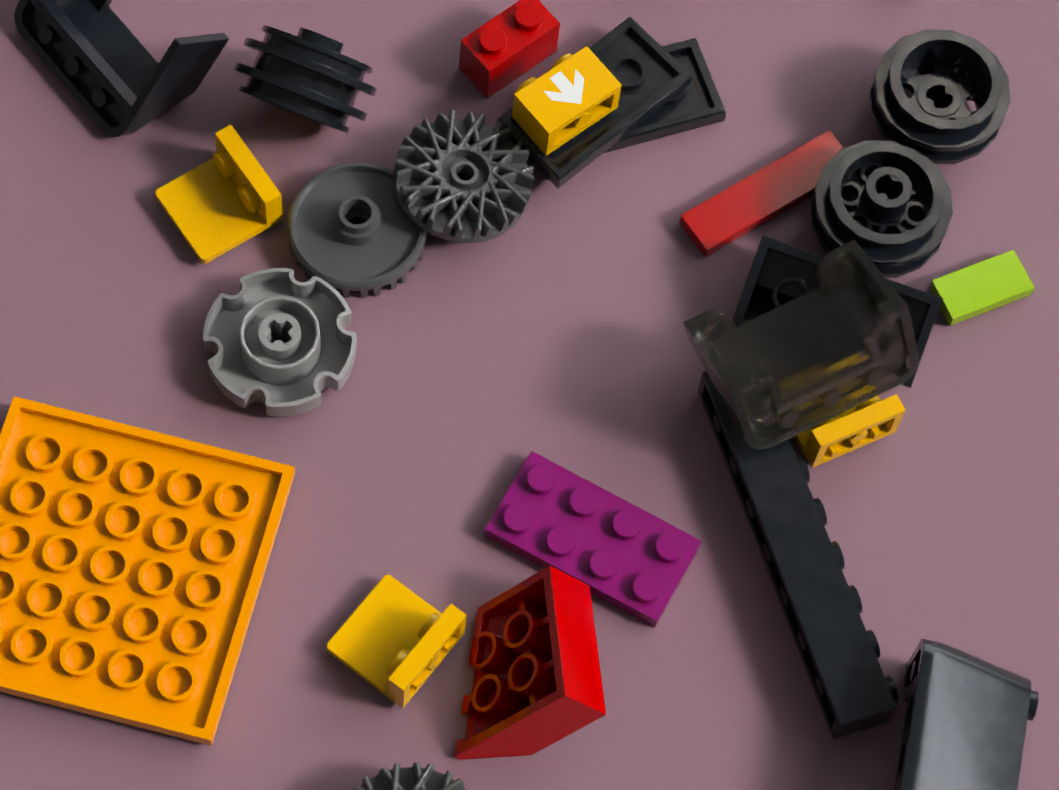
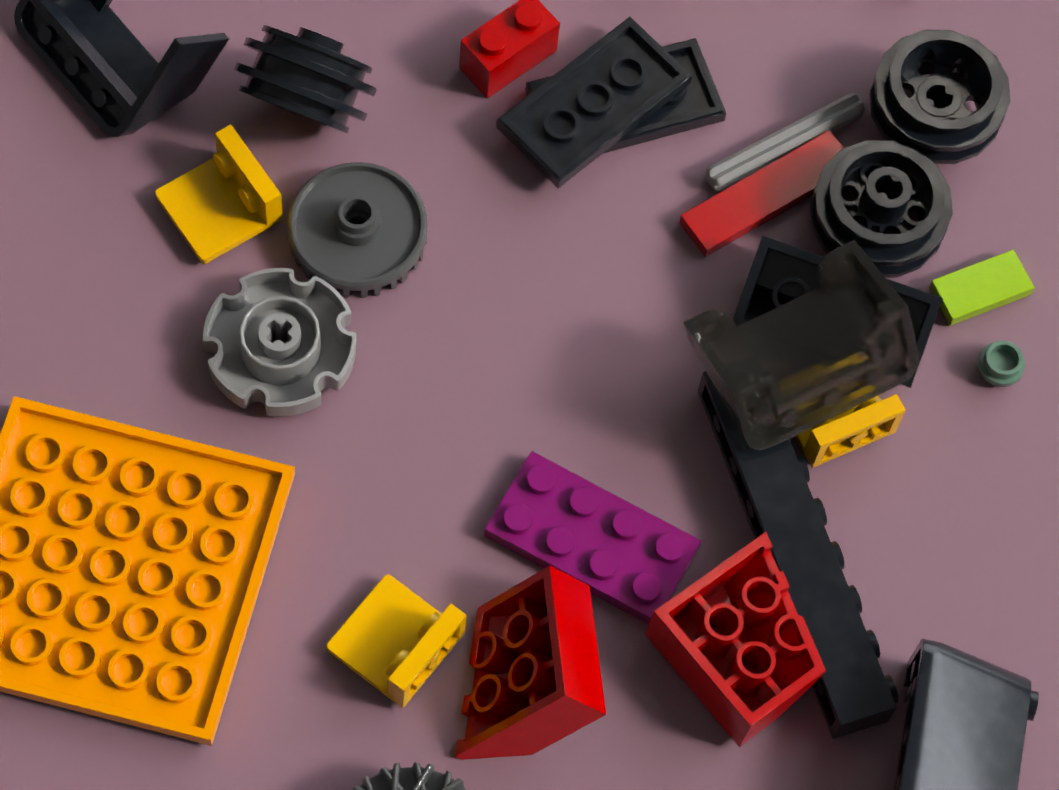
(462, 178): dark grey wheel -> none
(565, 99): yellow brick -> none
(739, 641): none -> red wedge
(778, 144): none -> light grey axle
(1001, 363): none -> sand green plate

